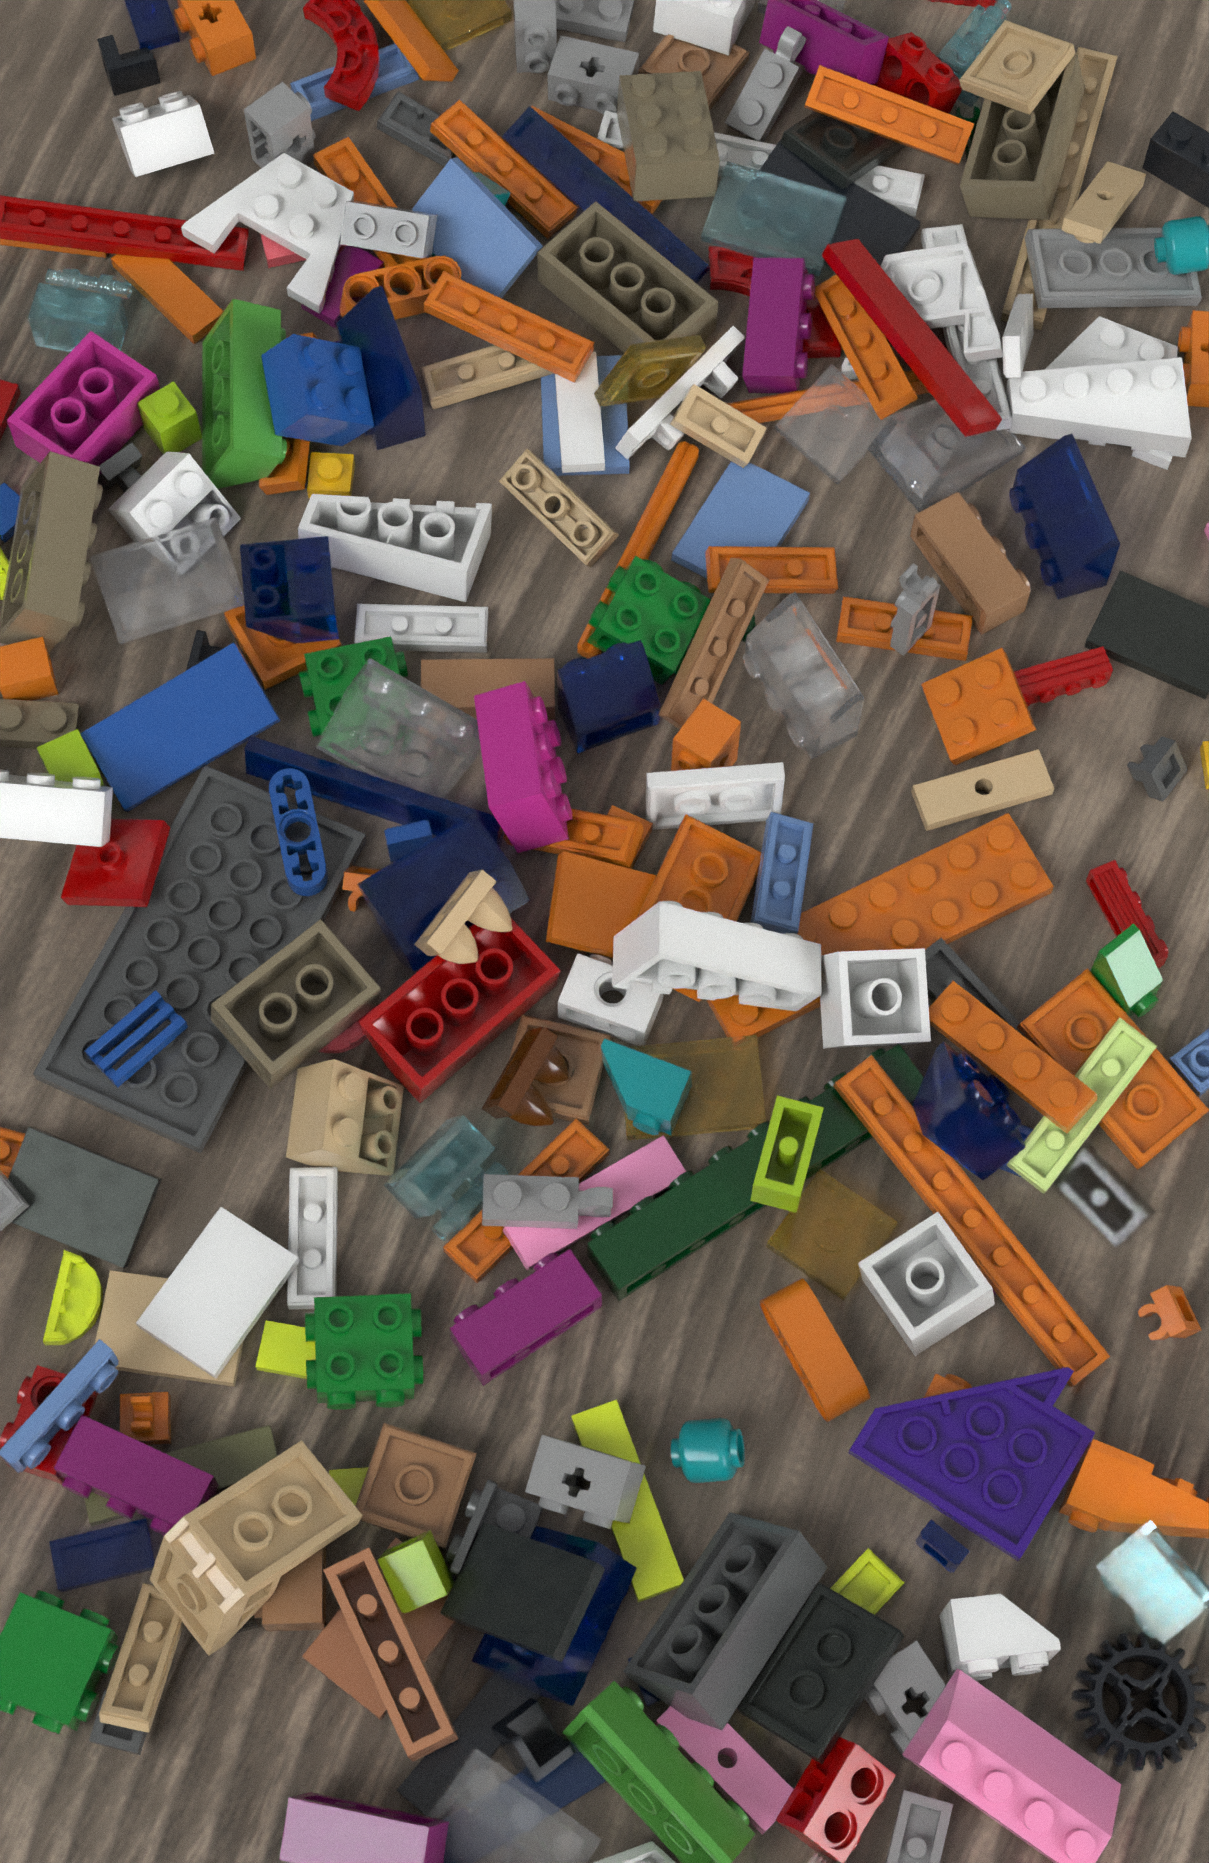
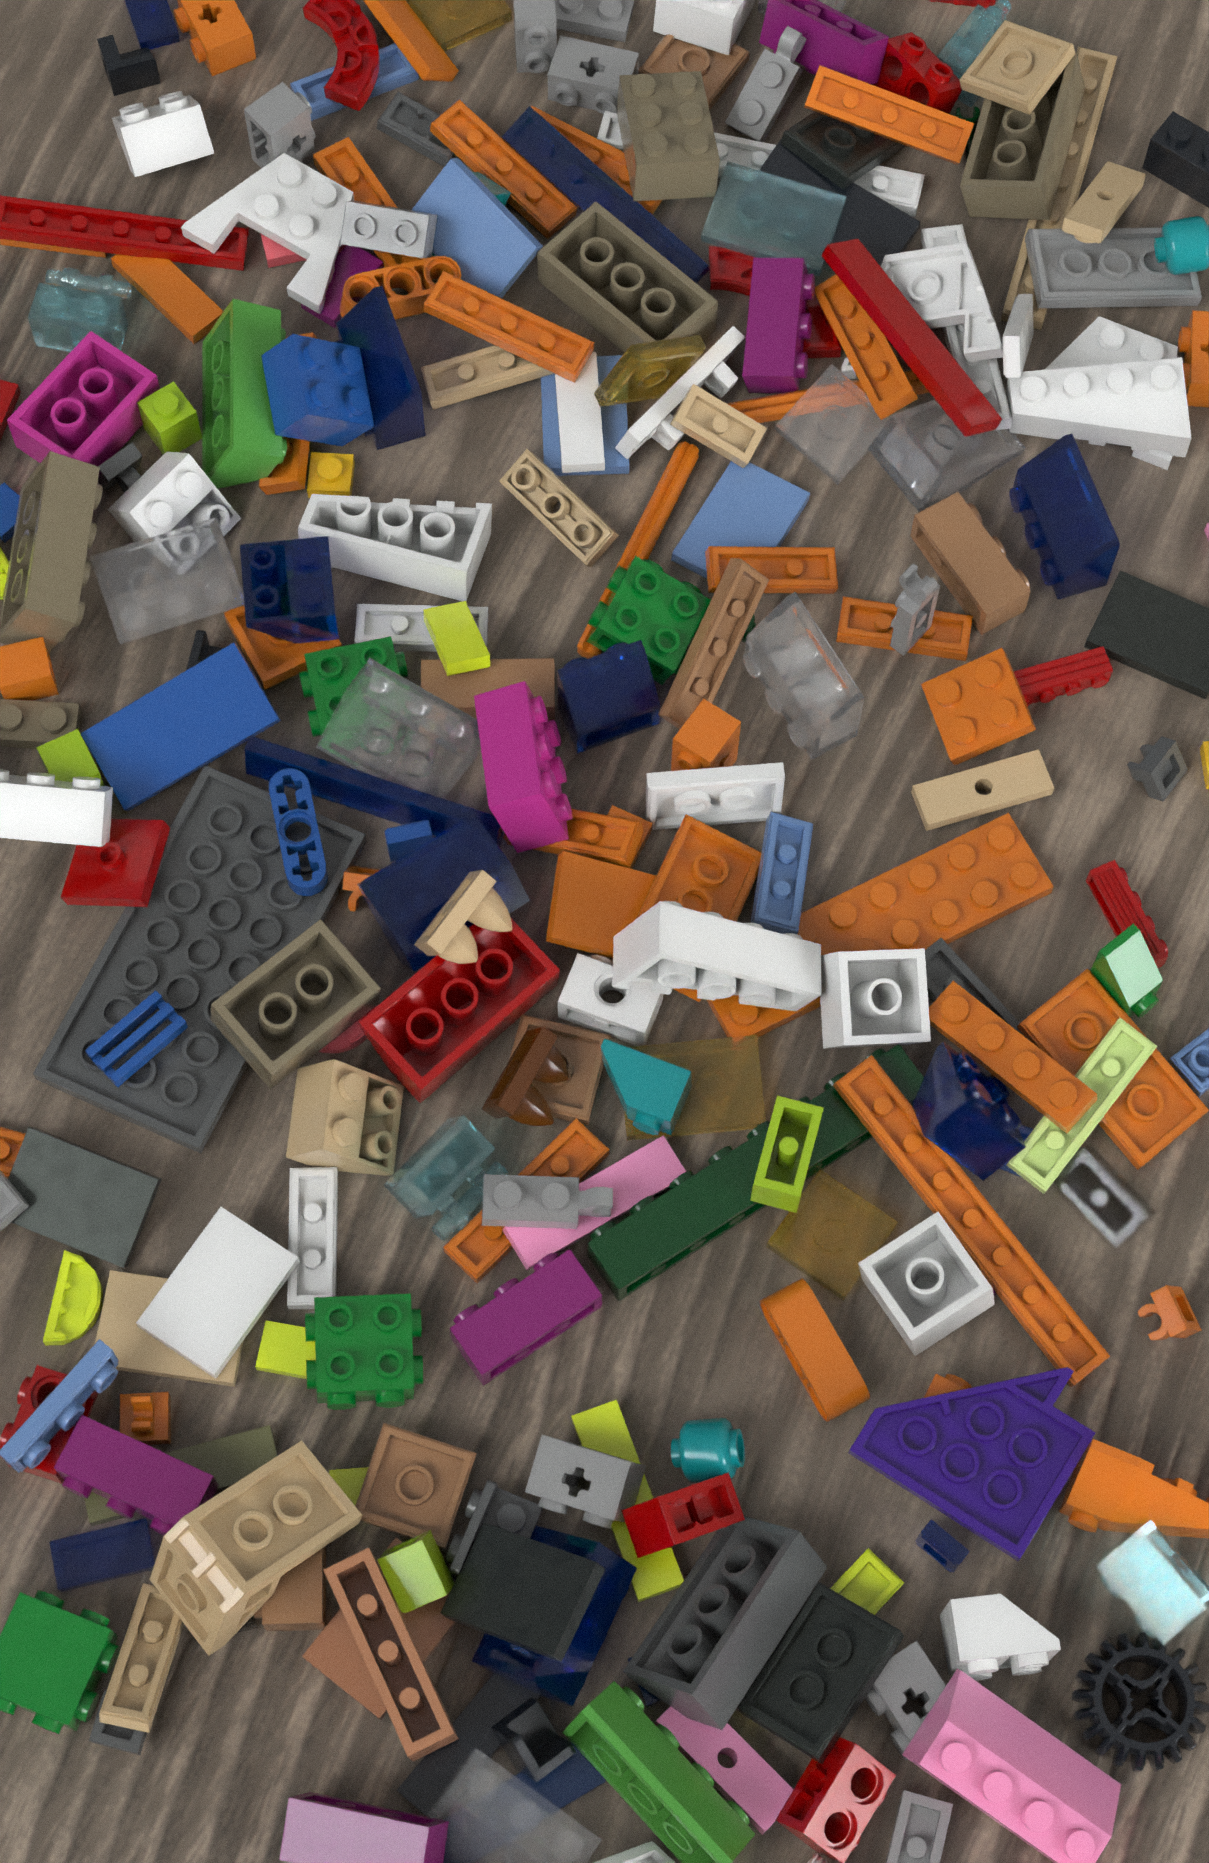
(456, 638): none -> neon yellow tile
(683, 1515): none -> red brick

